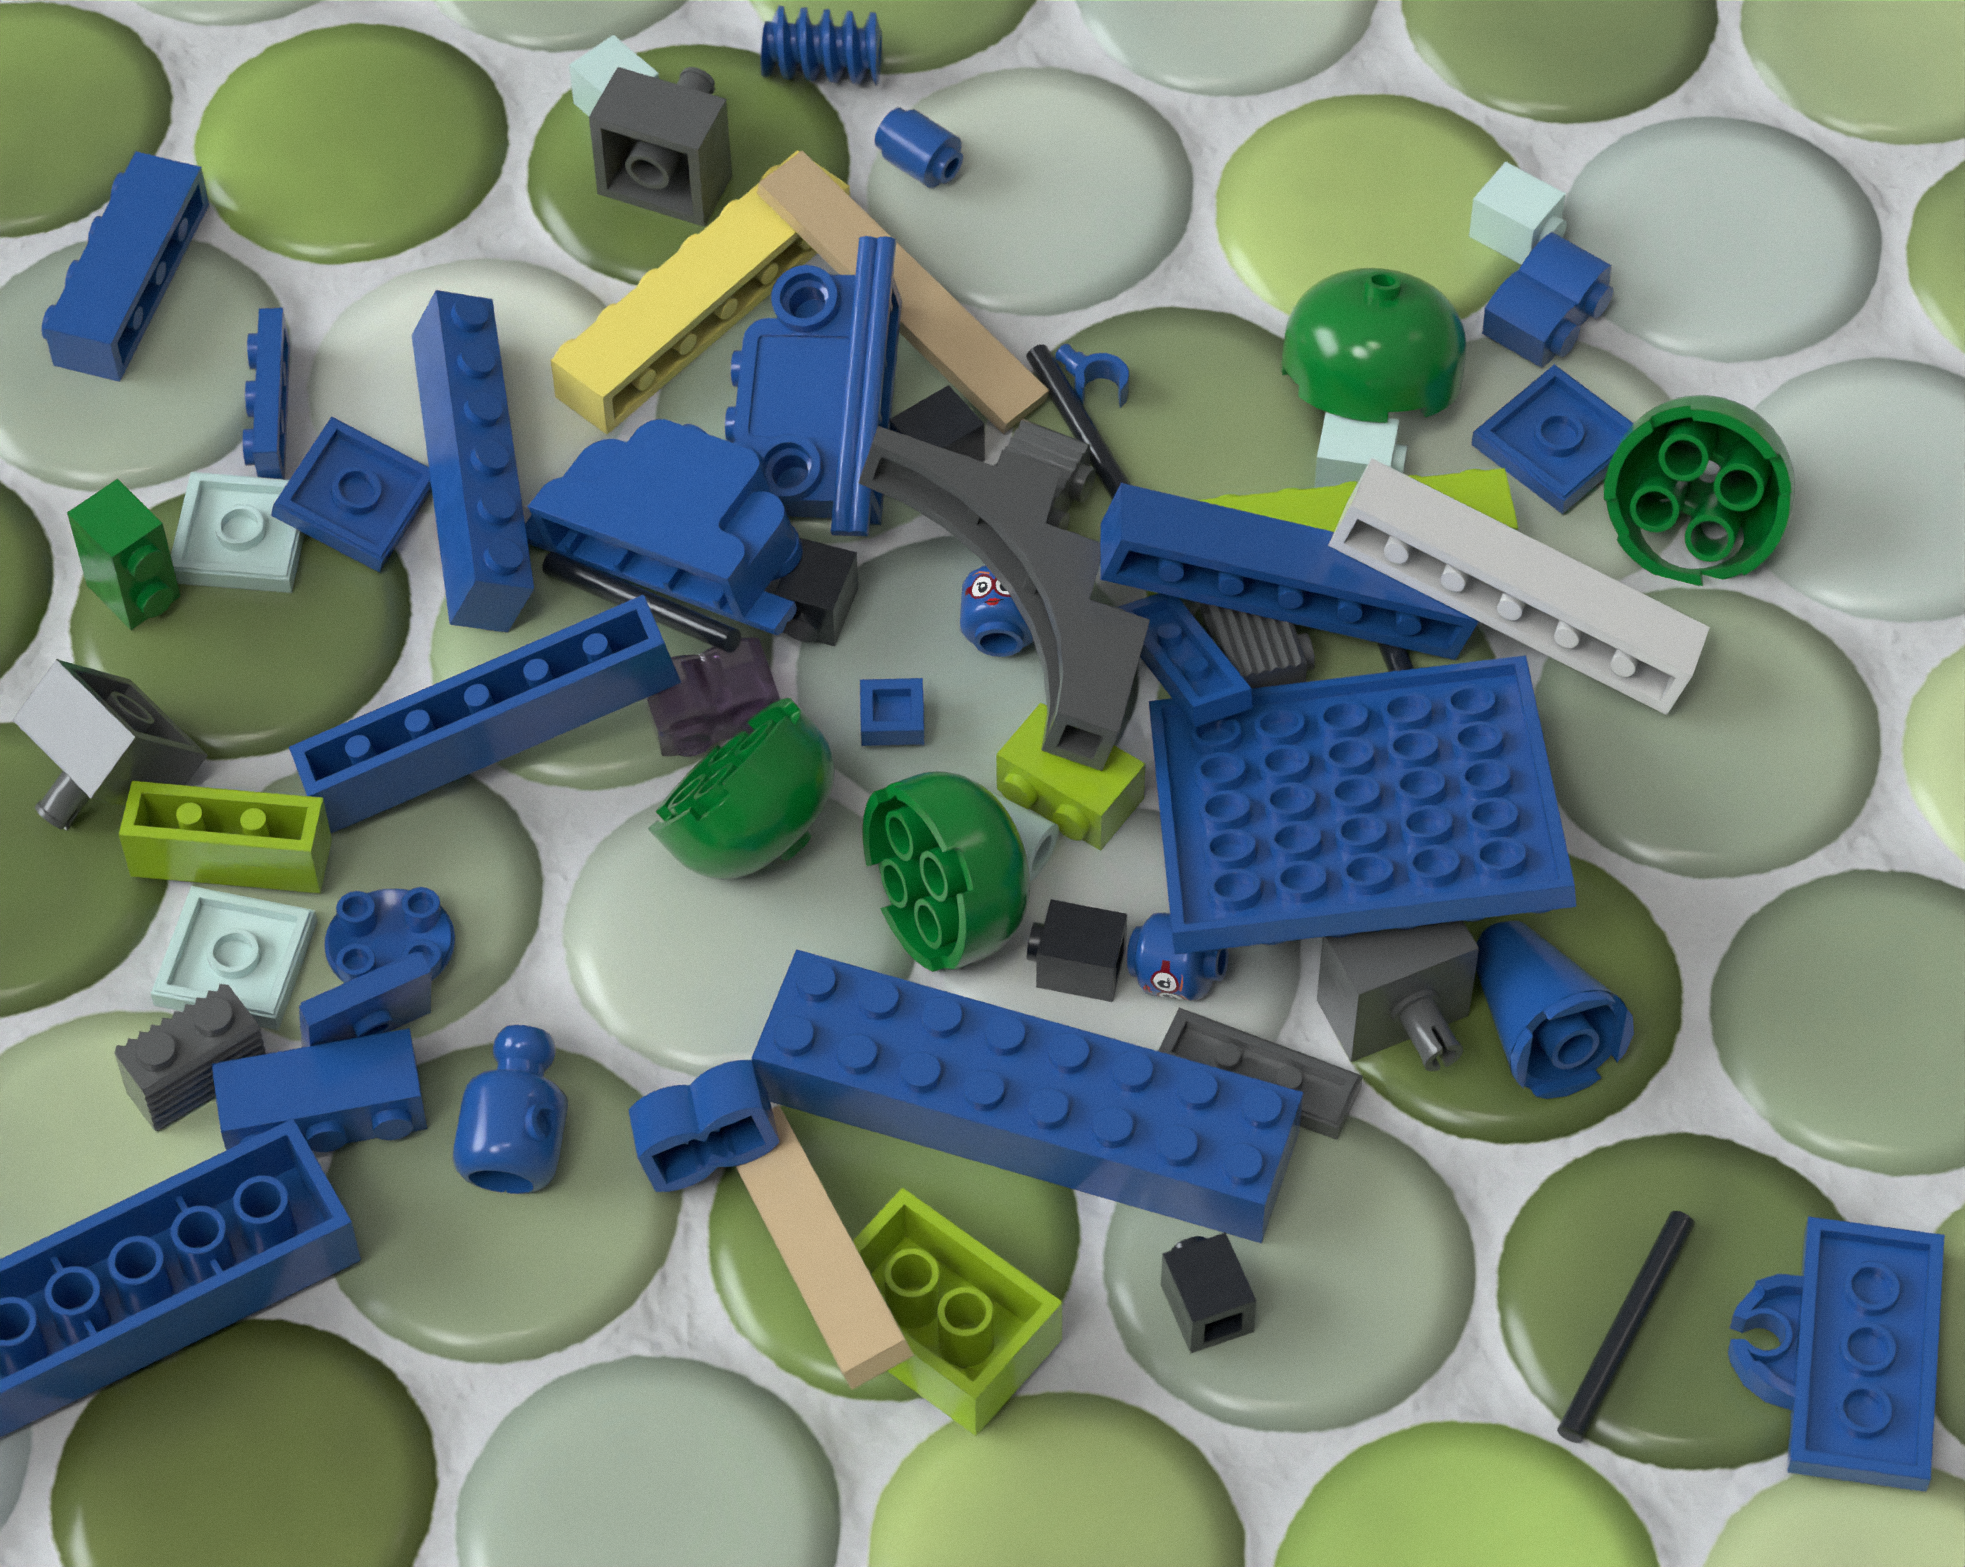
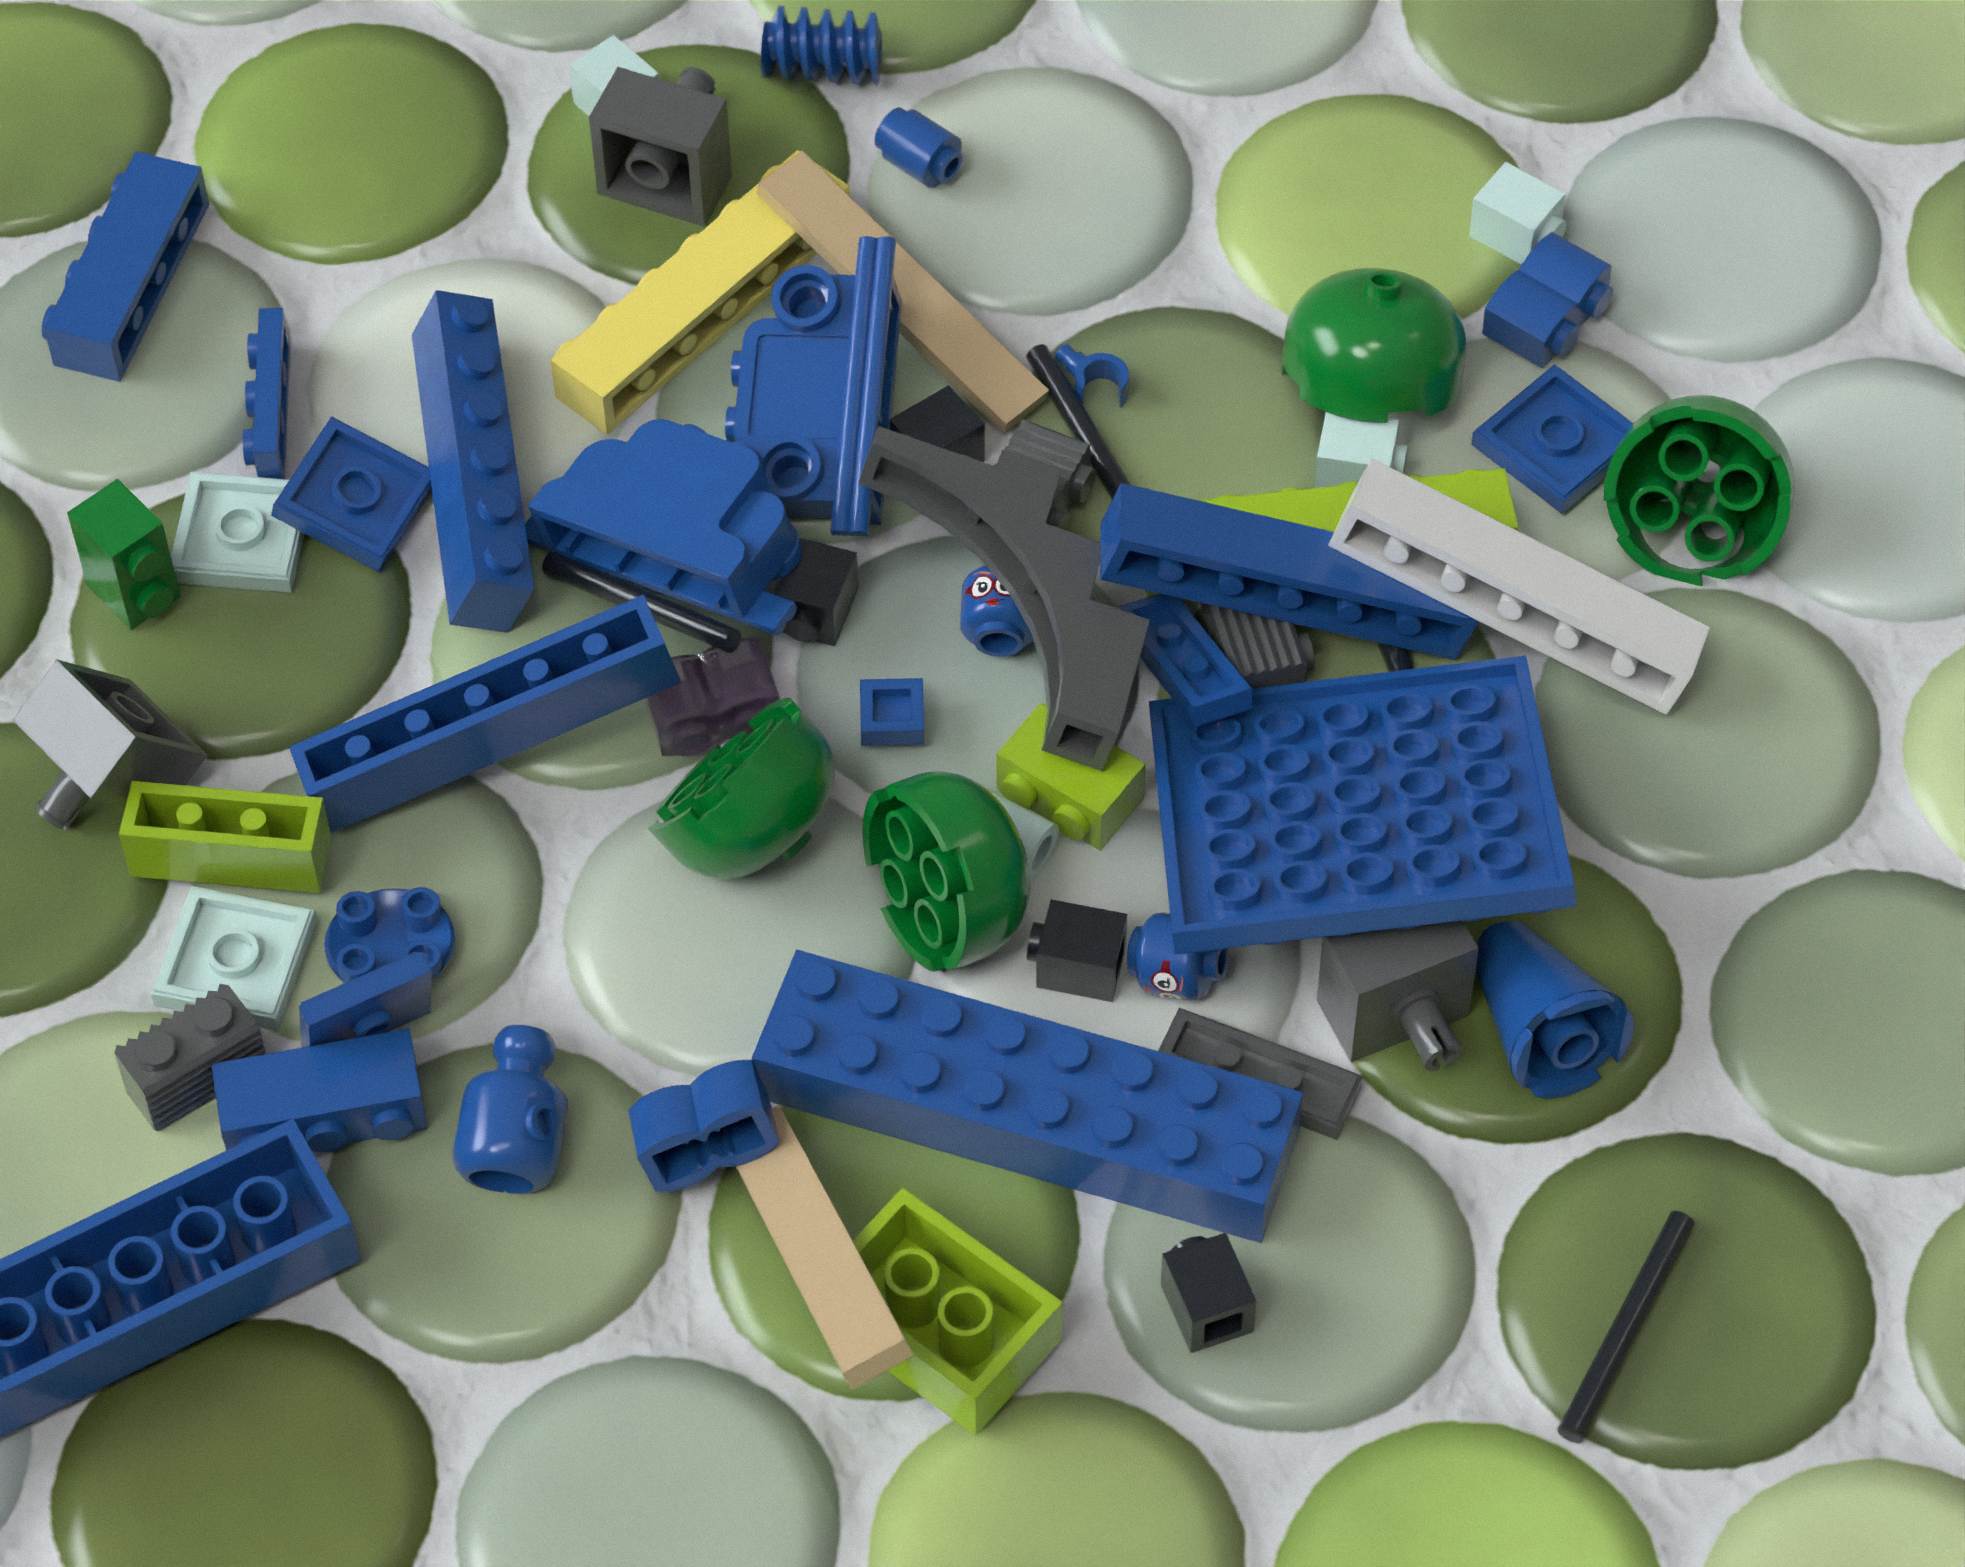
(1851, 1352): blue plate -> none

